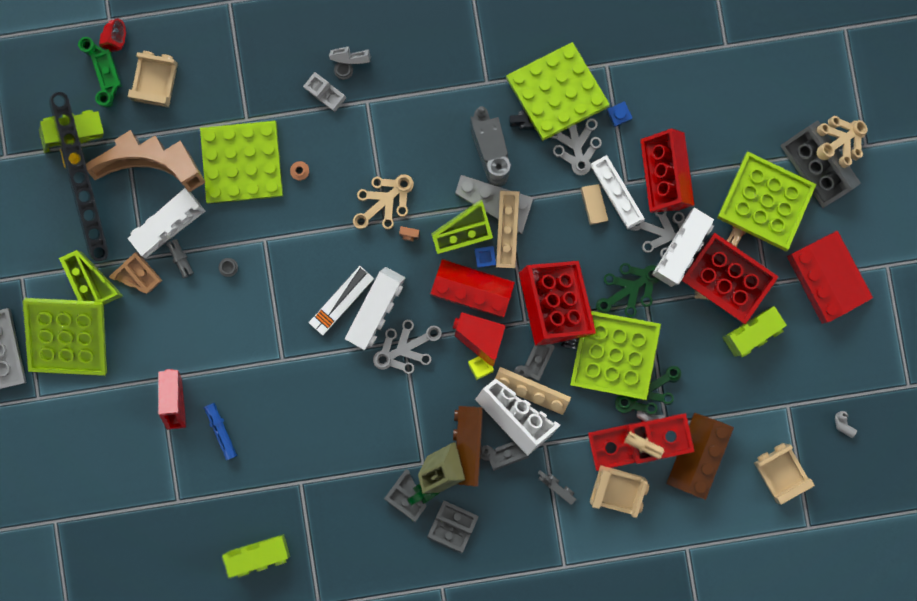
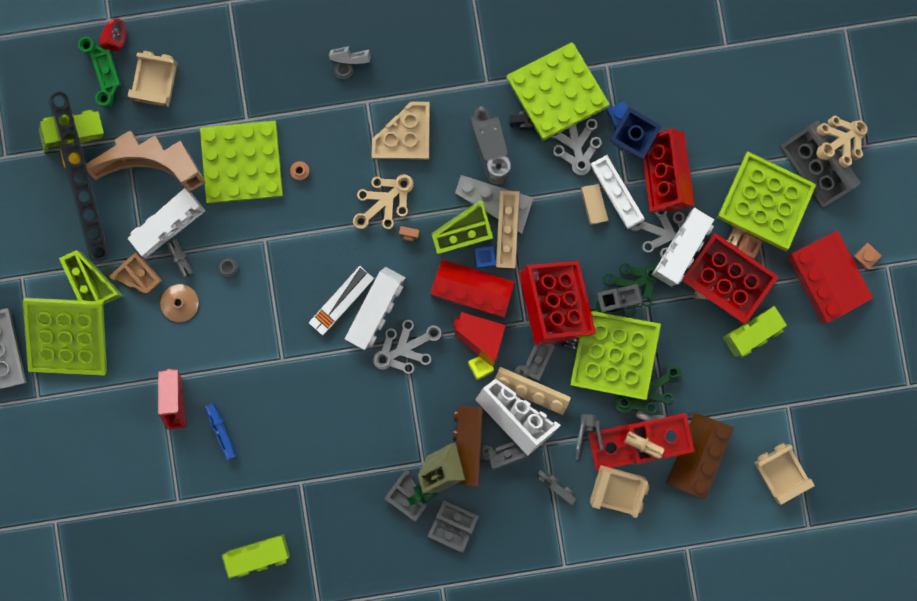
(188, 306): none -> medium nougat dish
(324, 92): light grey slope -> none
(405, 135): none -> tan plate
(587, 423): none -> dark grey plant
(620, 297): none -> dark grey brick
(635, 134): none -> dark blue slope
(749, 245): none -> nougat plate
(842, 425): light grey arm -> none
(867, 256): none -> nougat plate

